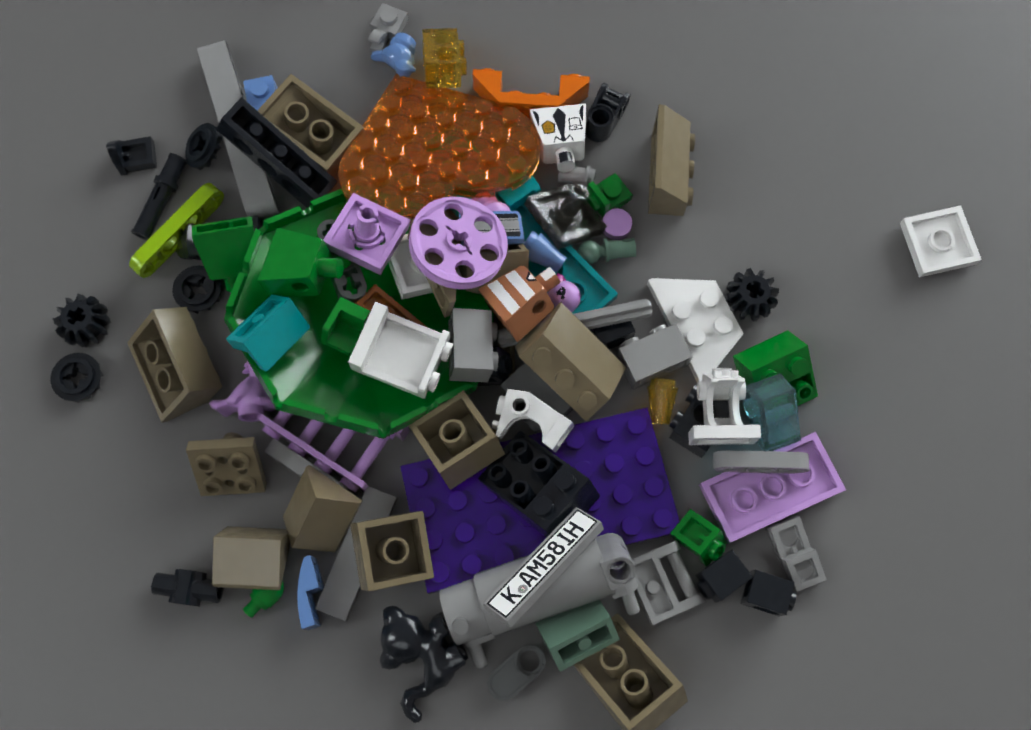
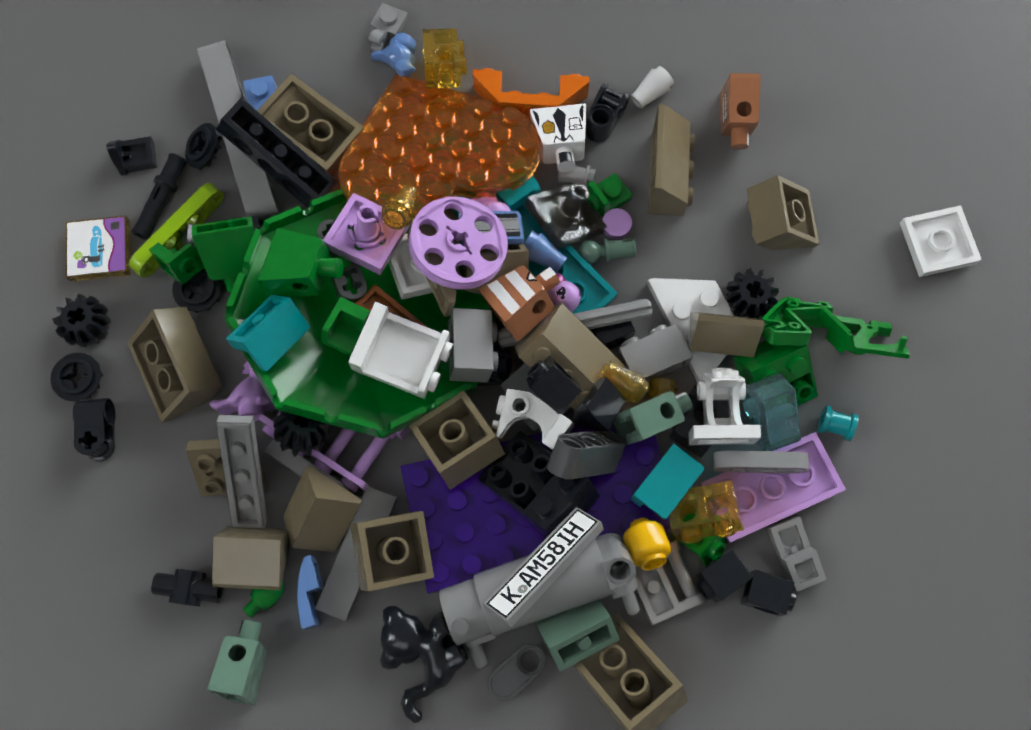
(94, 427): none -> black piece
(97, 248): none -> tile
(179, 264): none -> green bracket
(236, 678): none -> sand green torso
(242, 470): none -> light grey tile
(299, 433): none -> black gear
(400, 208): none -> clear yellow cone
(553, 384): none -> black brick
(586, 454): none -> dark grey beam
(599, 406): none -> black tile
(629, 383): none -> clear yellow cone
(647, 544): none -> yellow head
(652, 87): none -> white cone
(652, 416): none -> sand green torso
(668, 482): none -> teal panel
(704, 503): none -> clear yellow brick
(724, 334): none -> dark tan slope
(740, 108): none -> nougat torso
(782, 215): none -> dark tan slope
(789, 321): none -> green piece
(838, 423): none -> teal bush

